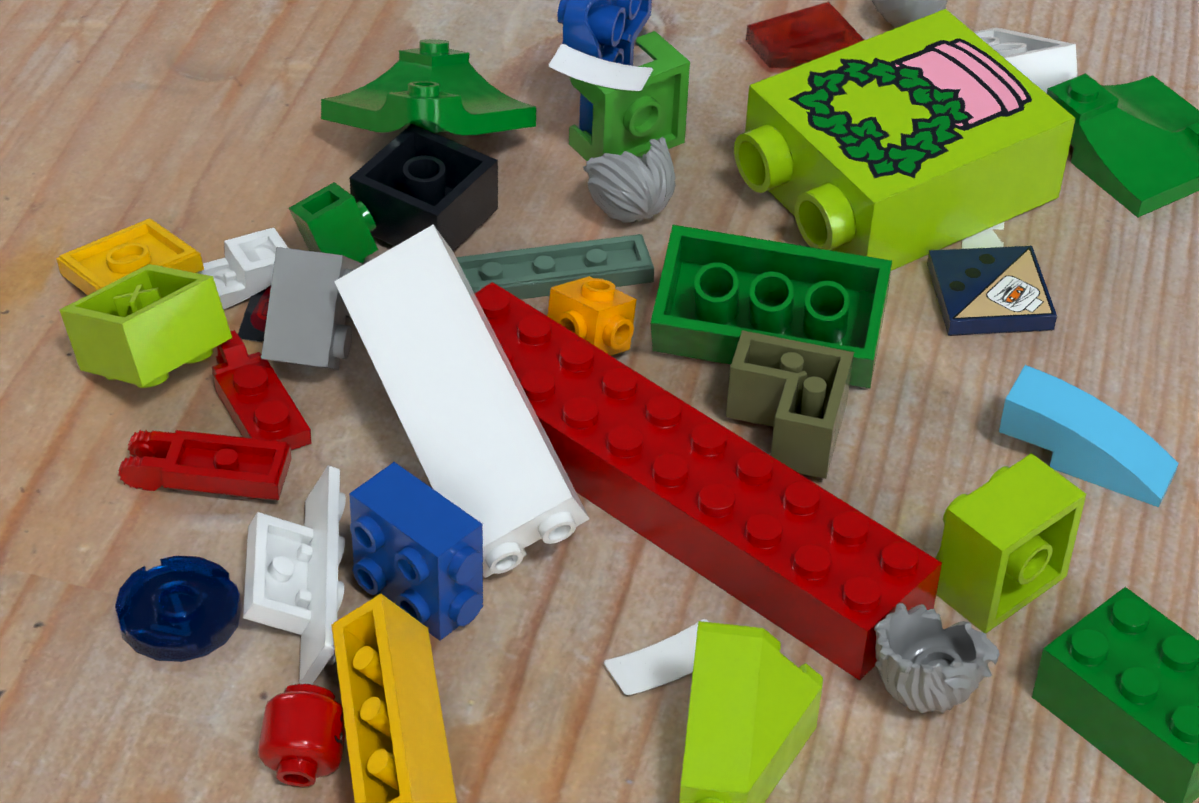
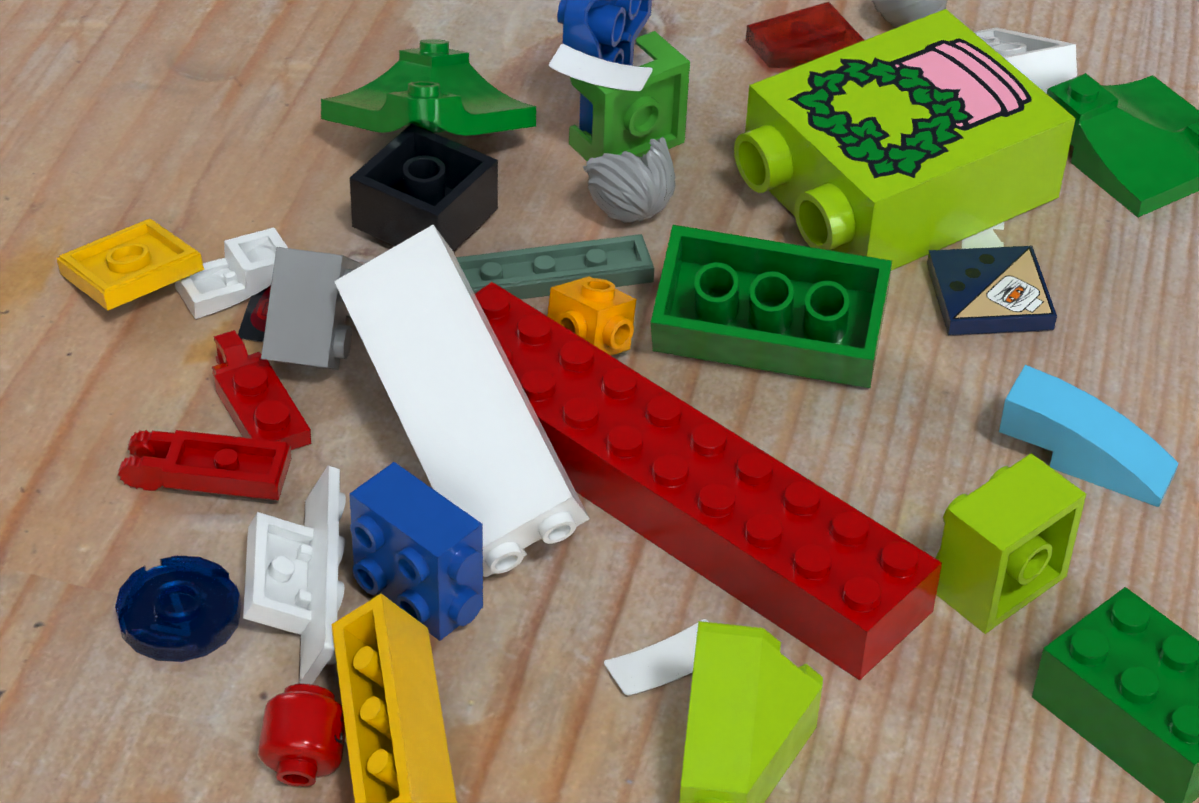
(146, 325): lime brick -> none
(335, 223): green brick -> none
(796, 391): olive brick -> none
(928, 664): light grey hair -> none

